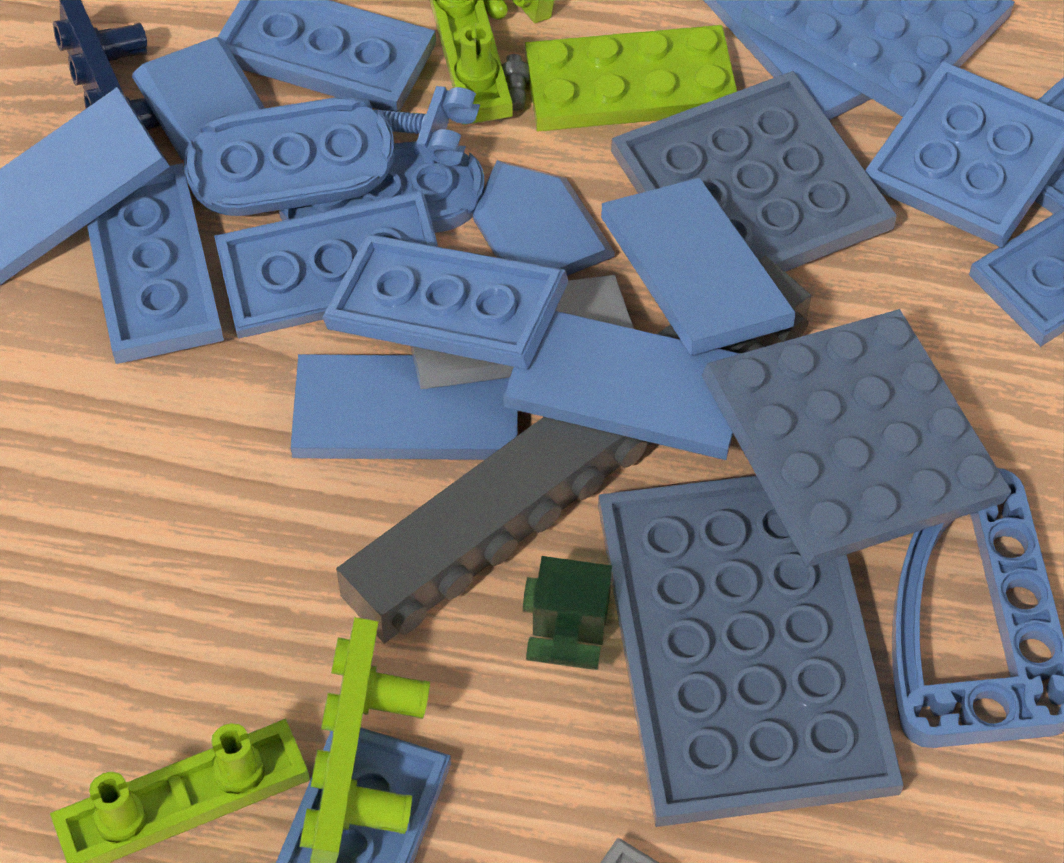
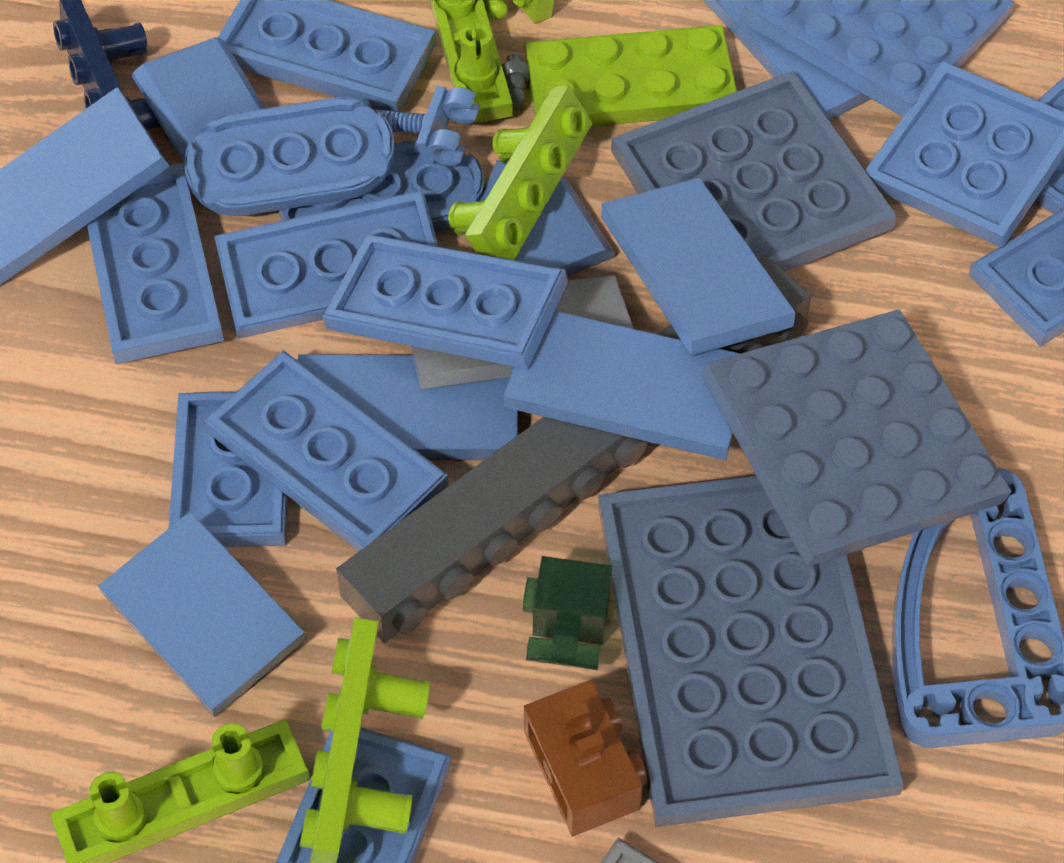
(202, 613): none -> medium blue tile
(218, 485): none -> medium blue tile
(325, 452): none -> medium blue tile
(535, 166): none -> lime plate
(584, 757): none -> dark orange brick

